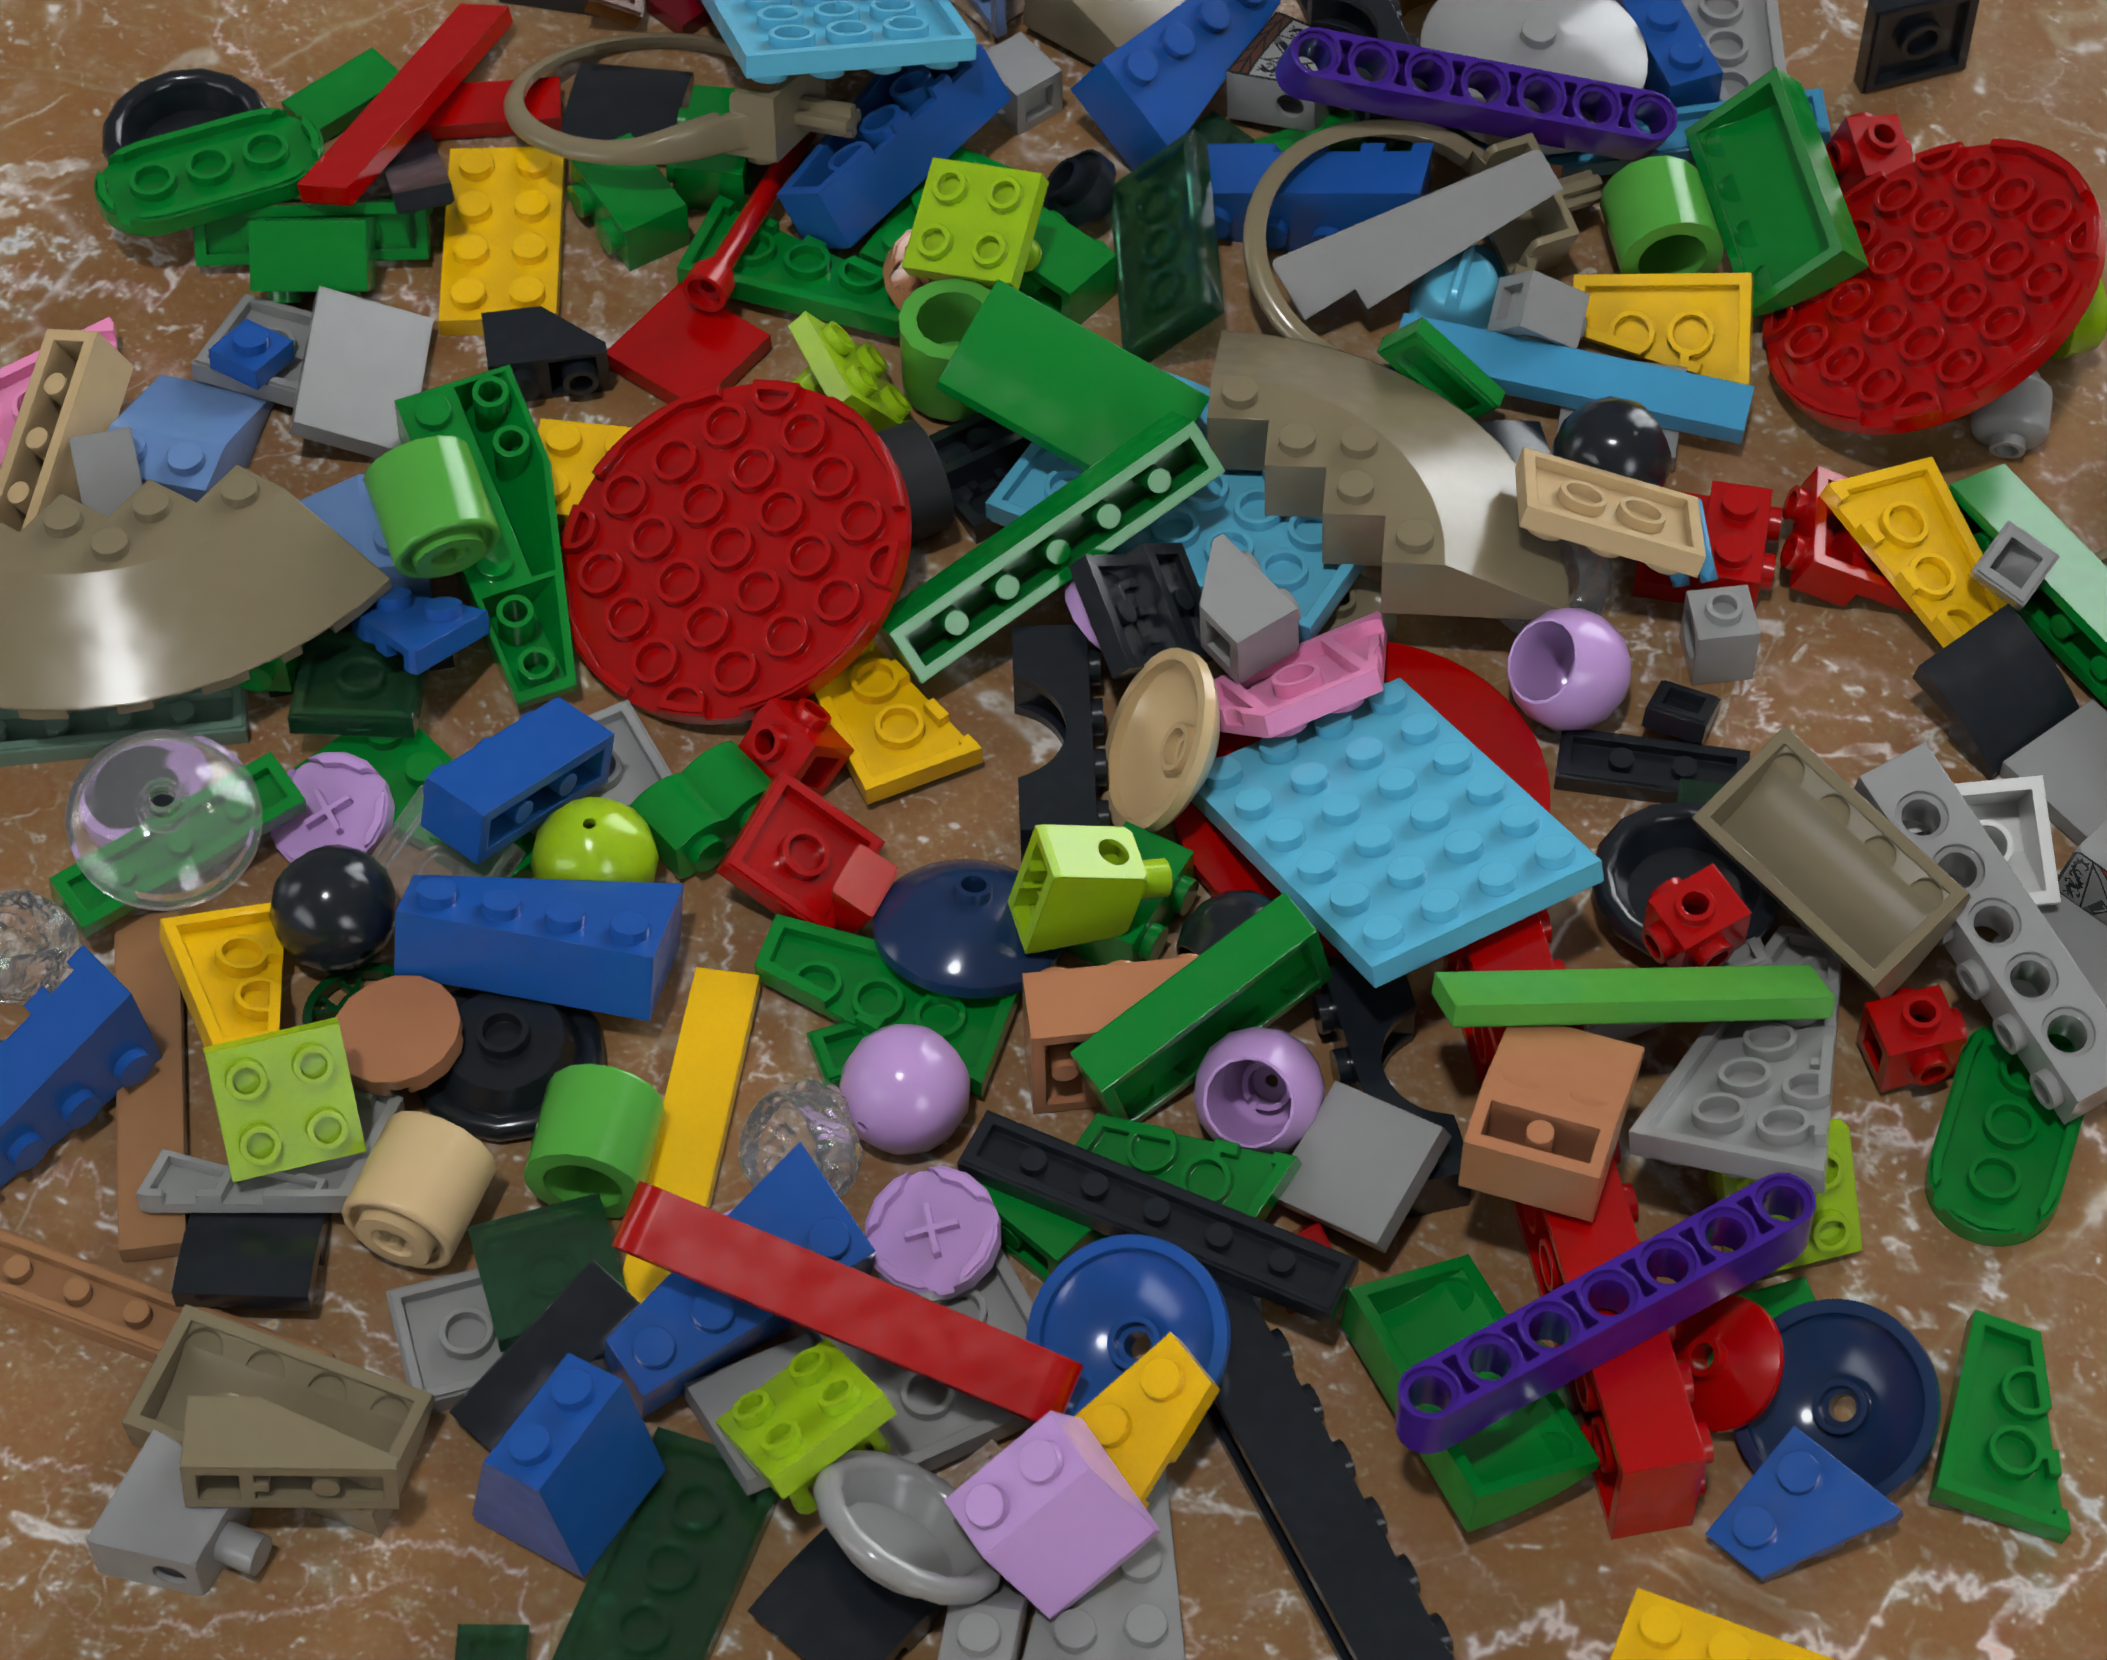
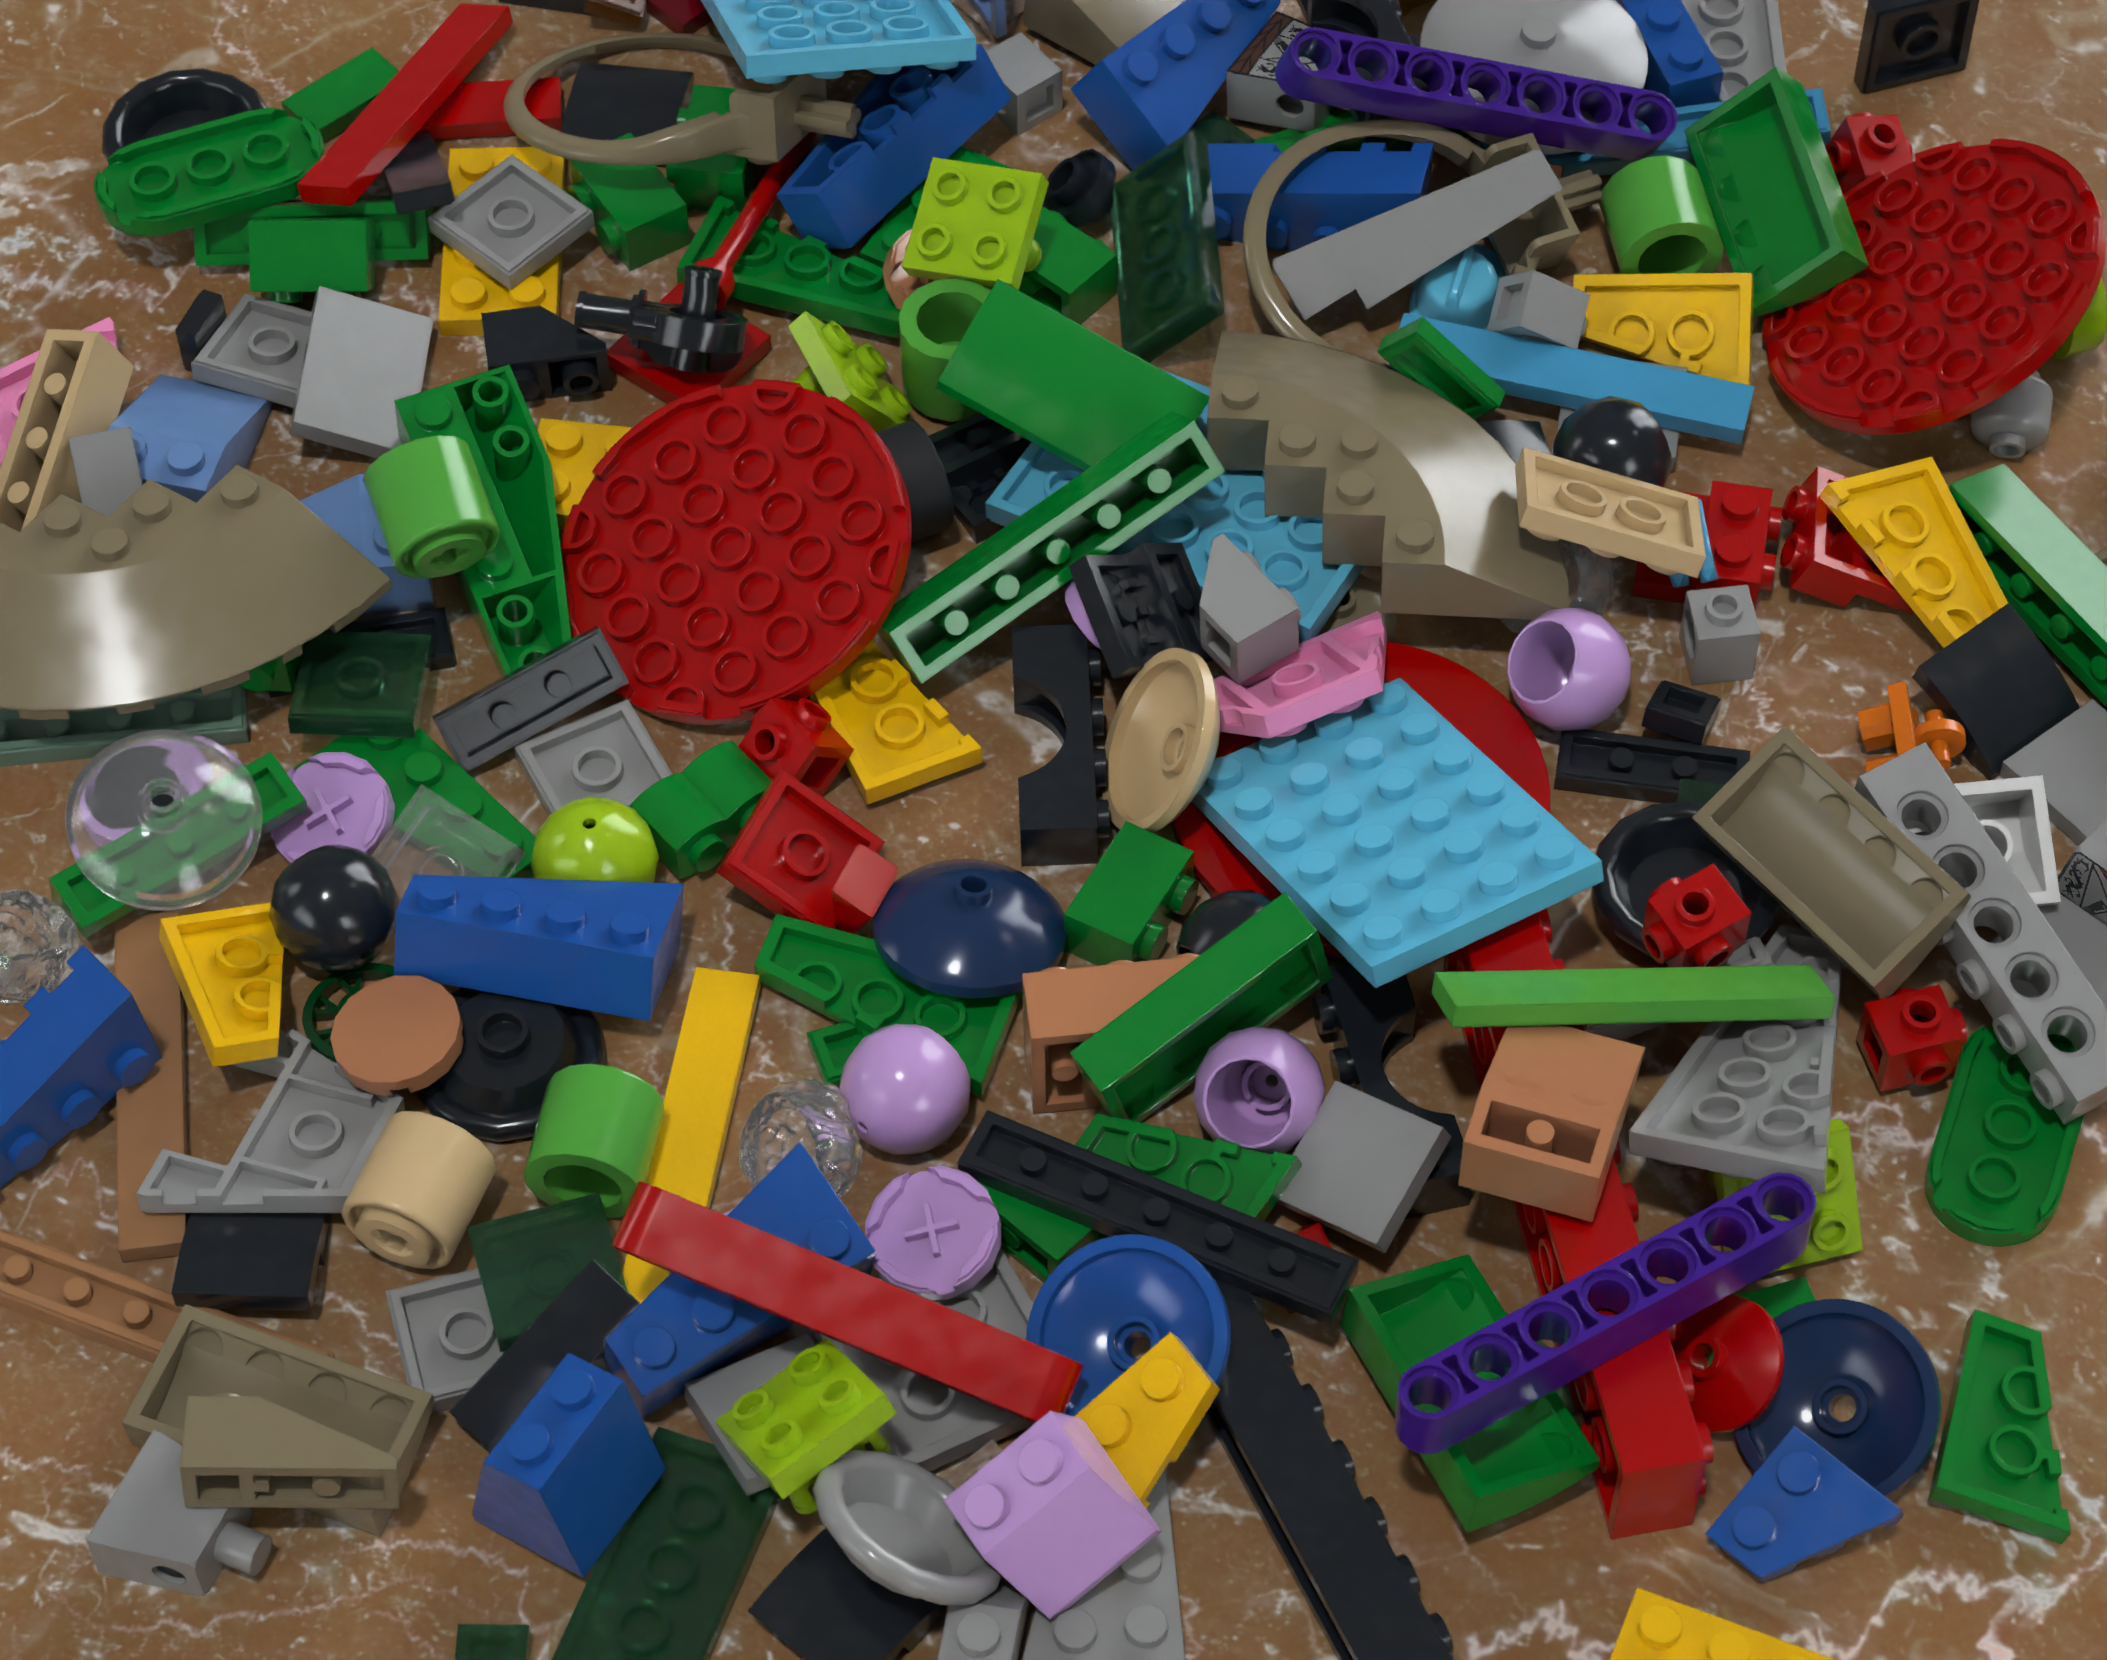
(199, 325): none -> black tile
(251, 354): blue plate -> none
(284, 1099): lime plate -> none
(420, 627): blue wing -> none
(511, 222): none -> light grey tile
(516, 779): blue brick -> none
(530, 699): none -> black tile
(679, 335): none -> black pin
(1082, 885): lime torso -> none
(1900, 726): none -> orange hips
(2014, 565): light grey slope -> none

